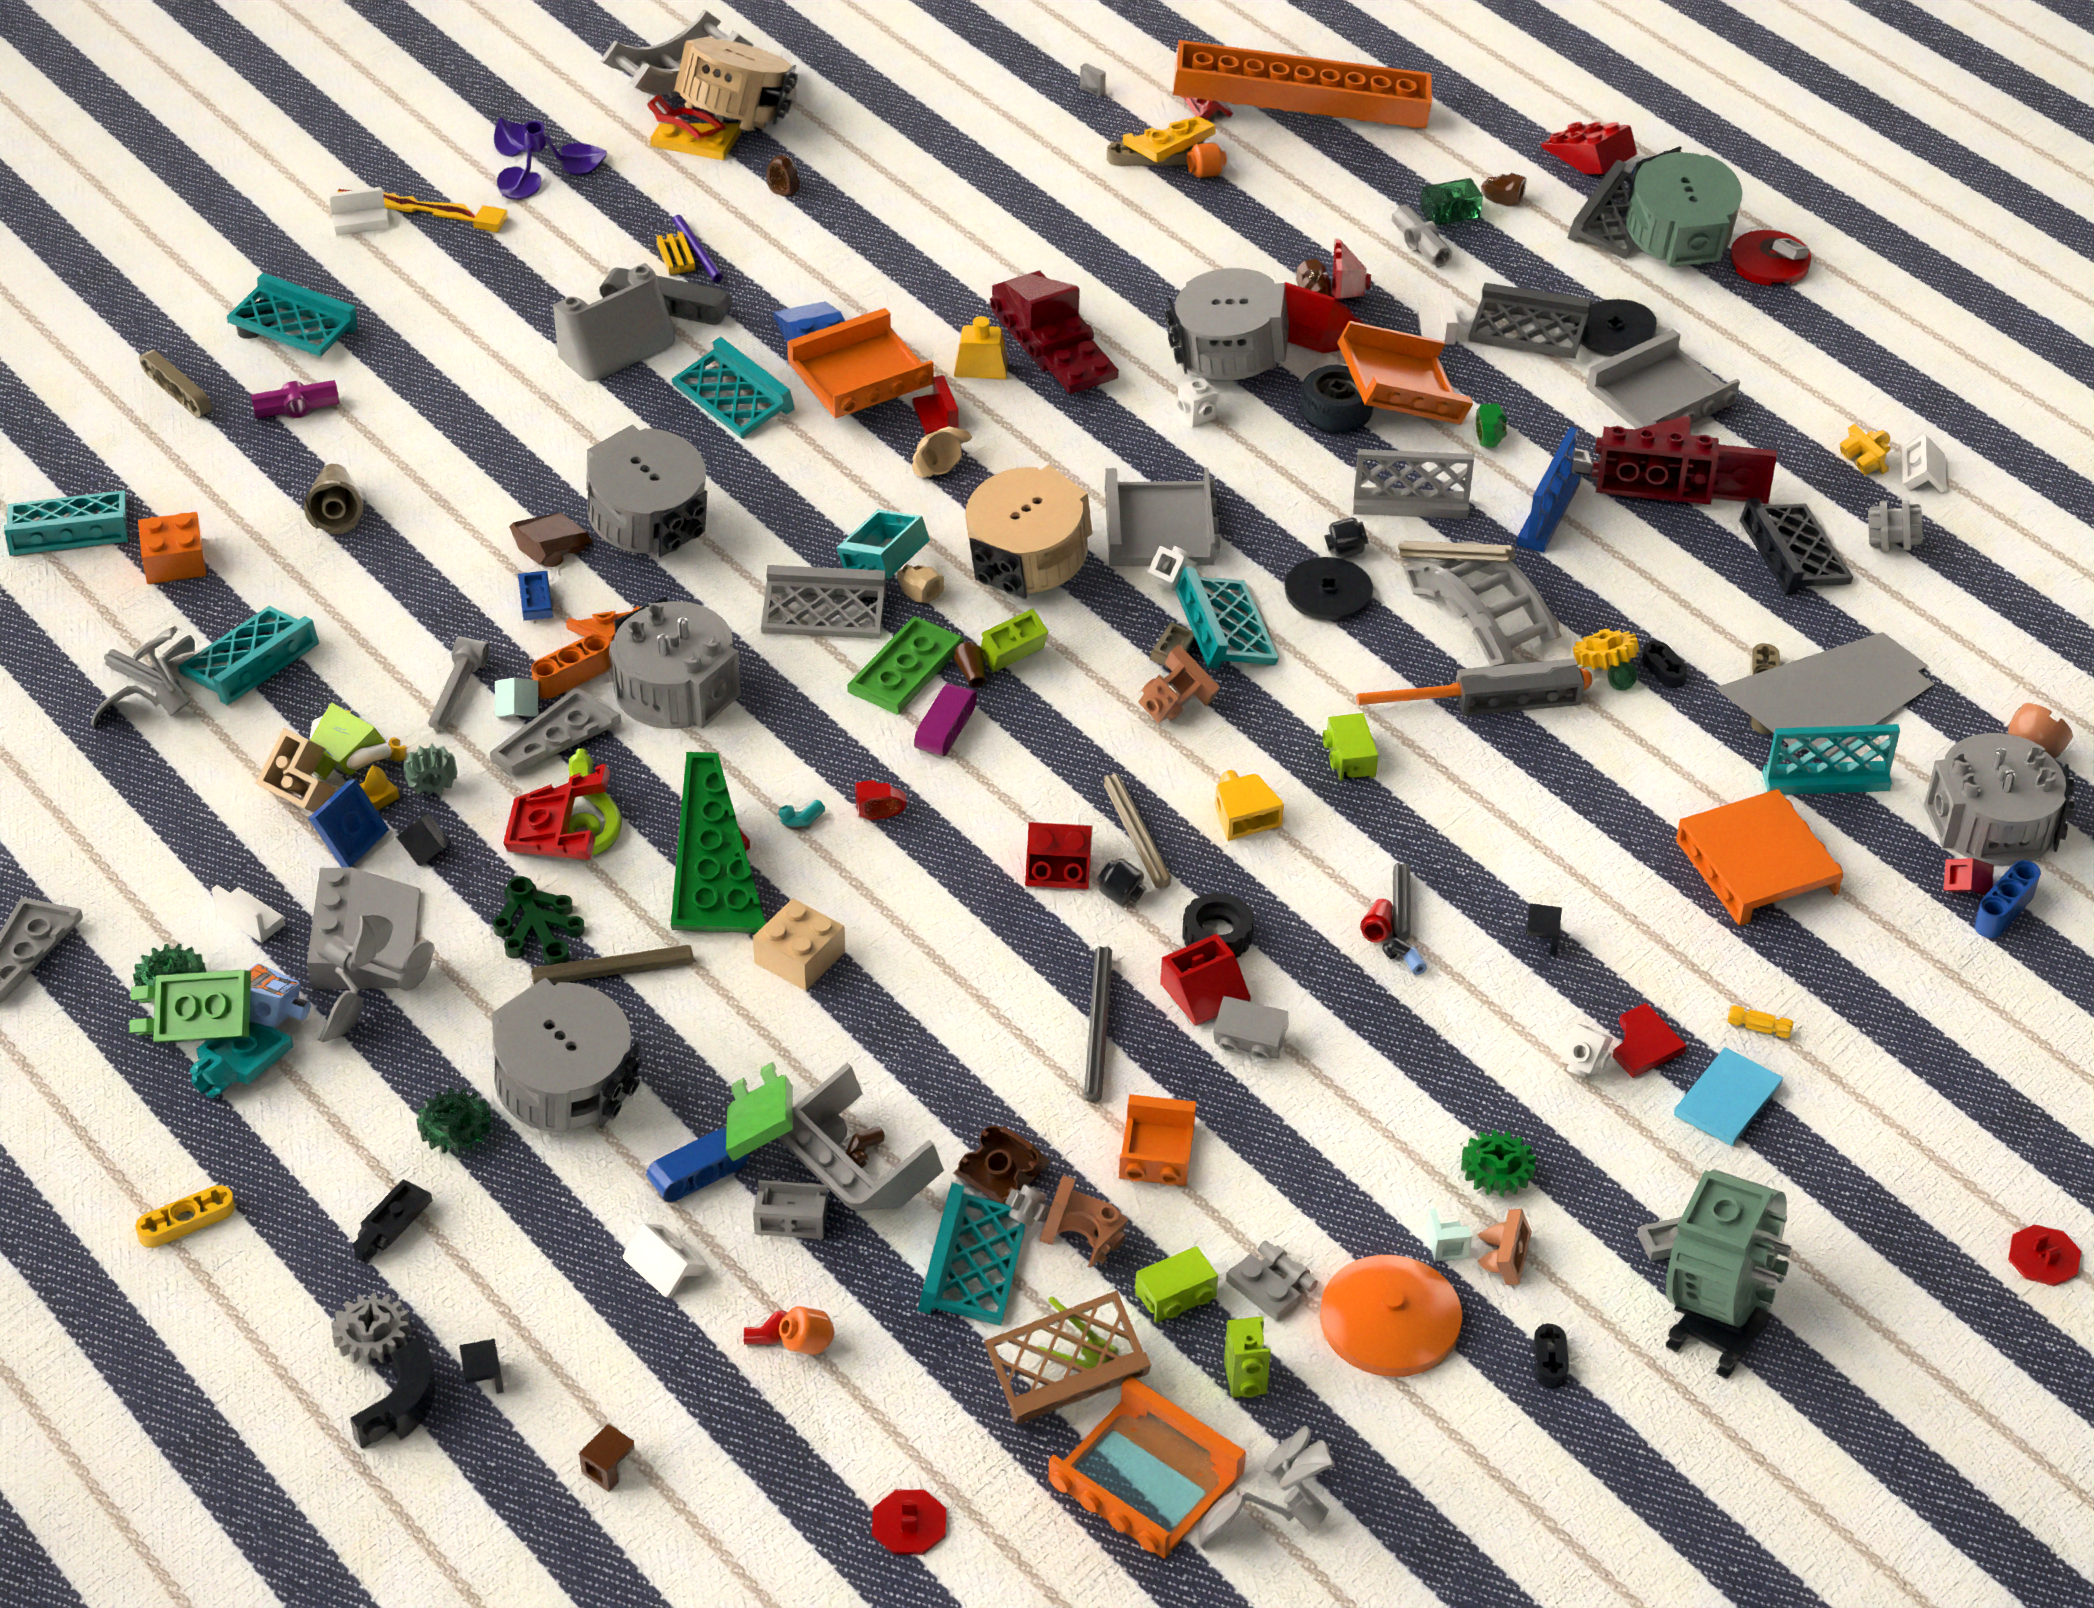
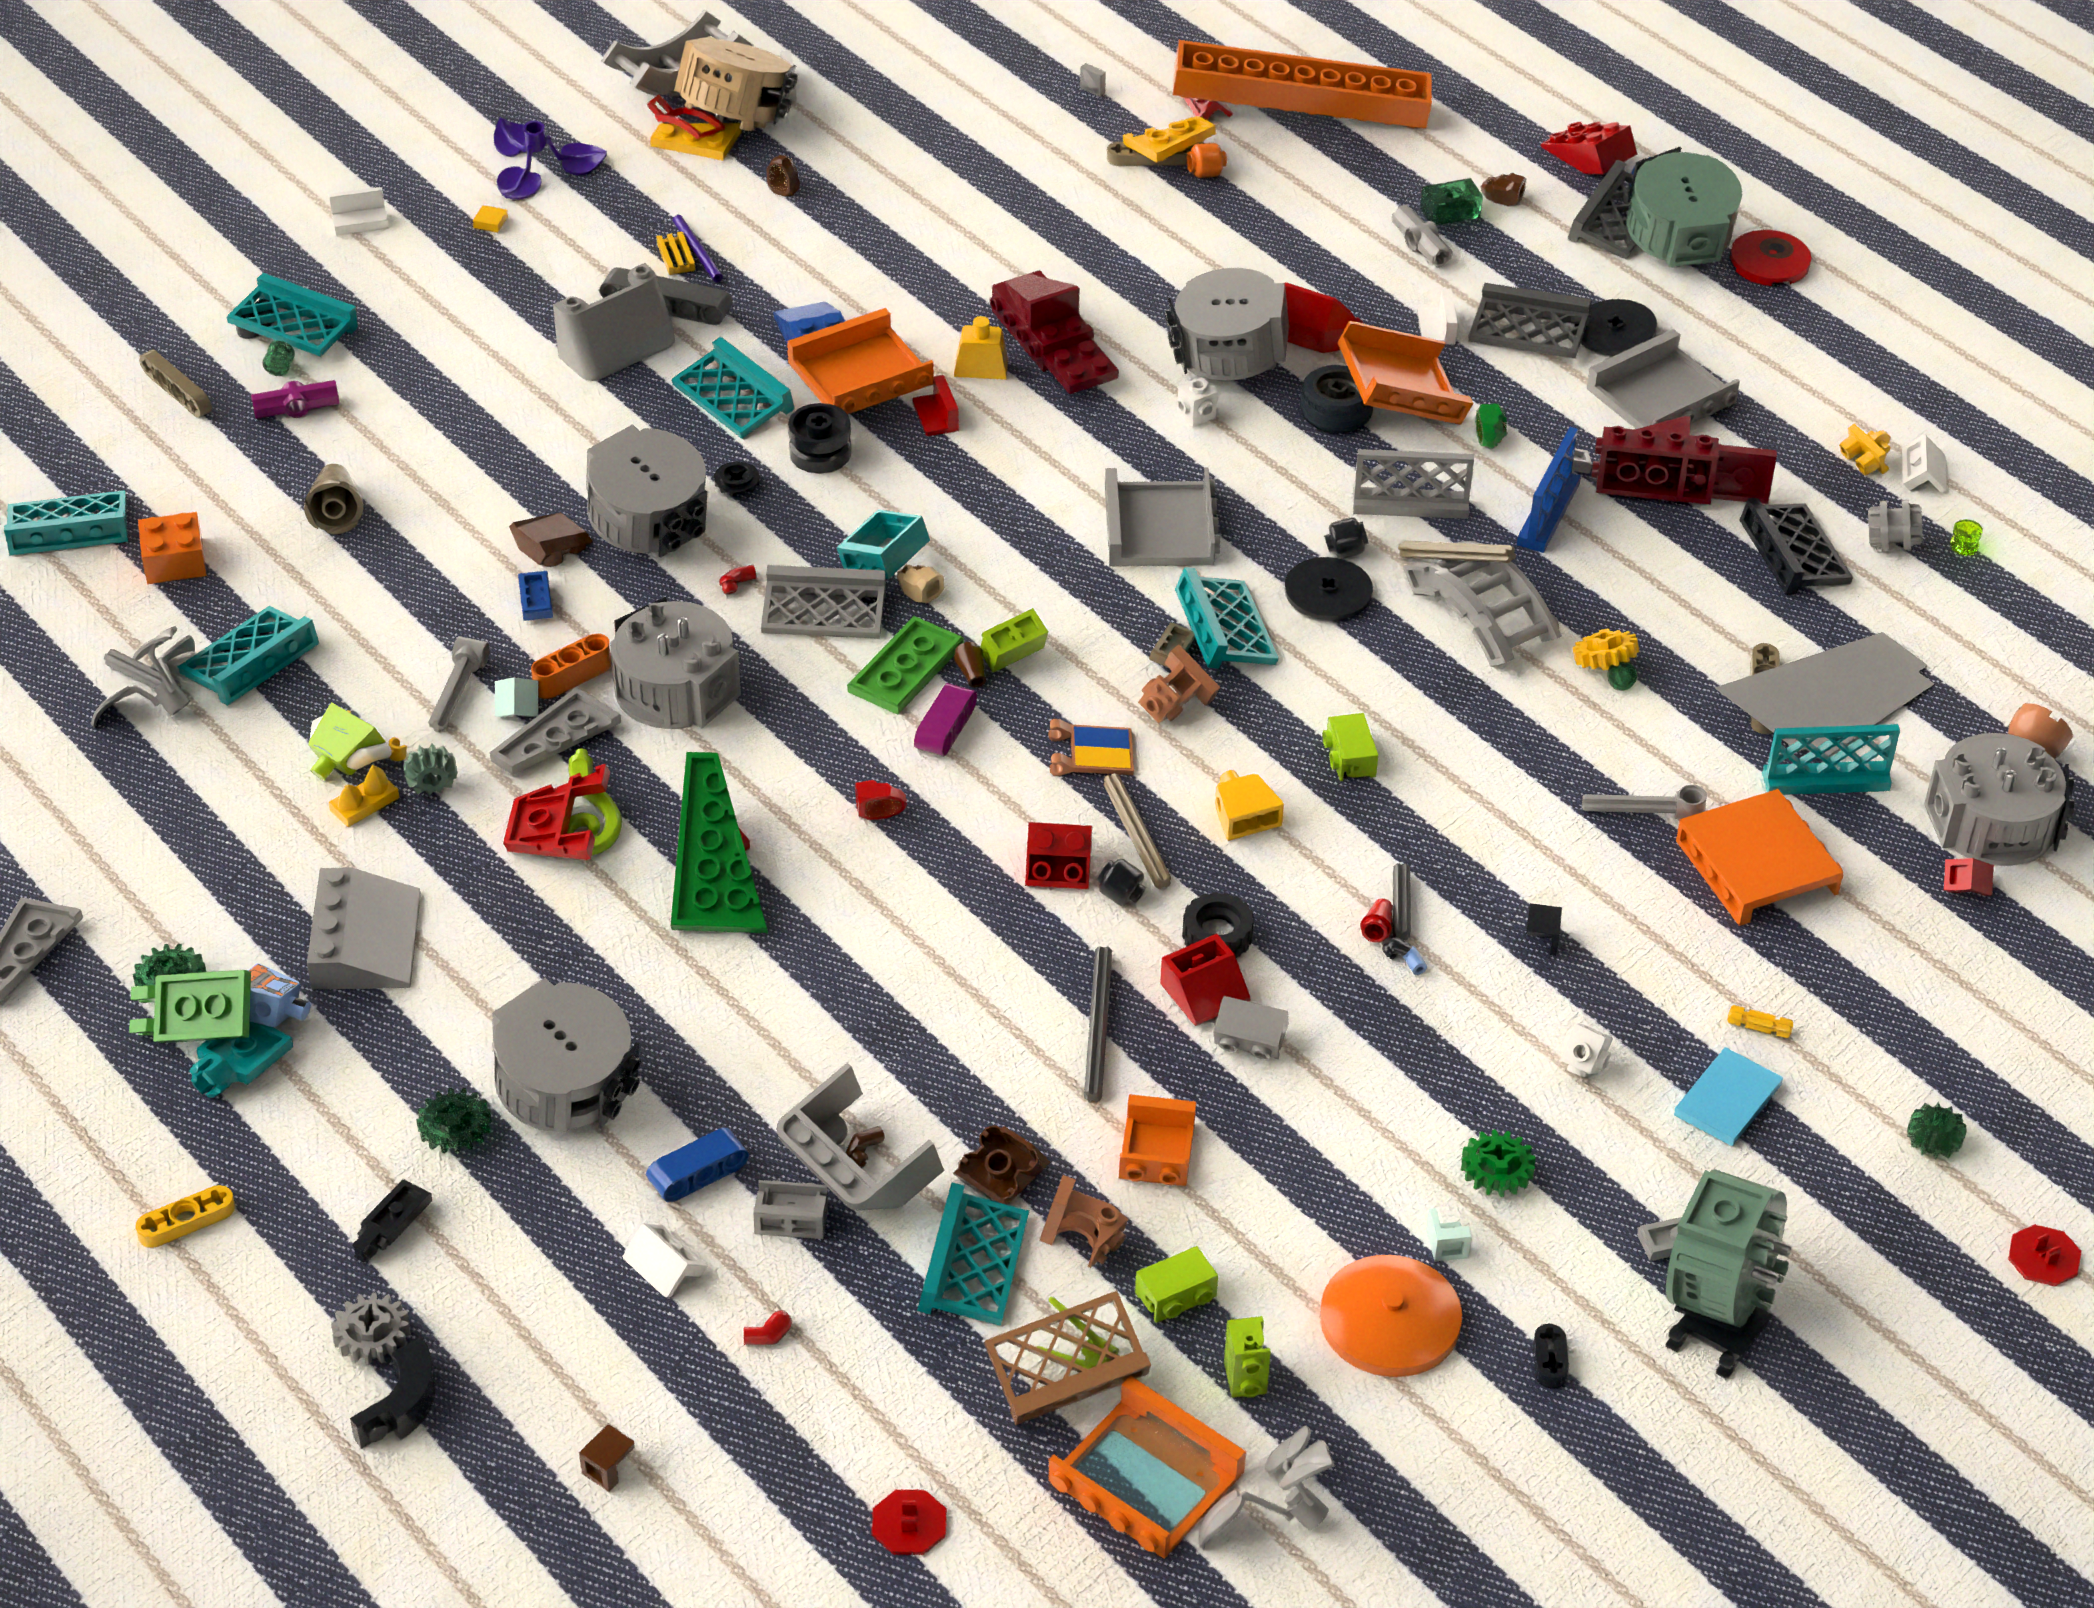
(247, 913): white panel -> none
(278, 358): none -> clear green wheel
(291, 769): tan brick -> none
(348, 823): blue tile -> none
(371, 939): light grey plant -> none
(410, 205): yellow sword -> none
(423, 839): black panel -> none
(481, 1362): black panel -> none
(523, 893): dark green plant -> none
(599, 623): orange tile -> none
(614, 965): dark tan axle -> none
(736, 470): none -> black gear
(736, 575): none -> red arm
(759, 1114): bright green tile -> none
(793, 818): teal arm -> none
(799, 944): tan brick -> none
(806, 1330): orange head -> none
(819, 438): none -> black wheel
(939, 451): tan hair -> none
(1028, 530): tan piece -> none
(1028, 1205): light grey gear -> none
(1092, 749): none -> flag
(1169, 565): white brick -> none
(1267, 1289): light grey plate -> none
(1313, 276): reddish brown rock -> none
(1349, 273): wedge -> none
(1502, 688): dark grey piece -> none
(1513, 1240): nougat tile -> none
(1646, 1041): red tile -> none
(1661, 665): black beam -> none
(1687, 802): none -> light grey axle
(1790, 249): light grey tile -> none
(1936, 1130): none -> clear green gear
(1966, 537): none -> clear neon green wheel
(2007, 899): blue beam -> none

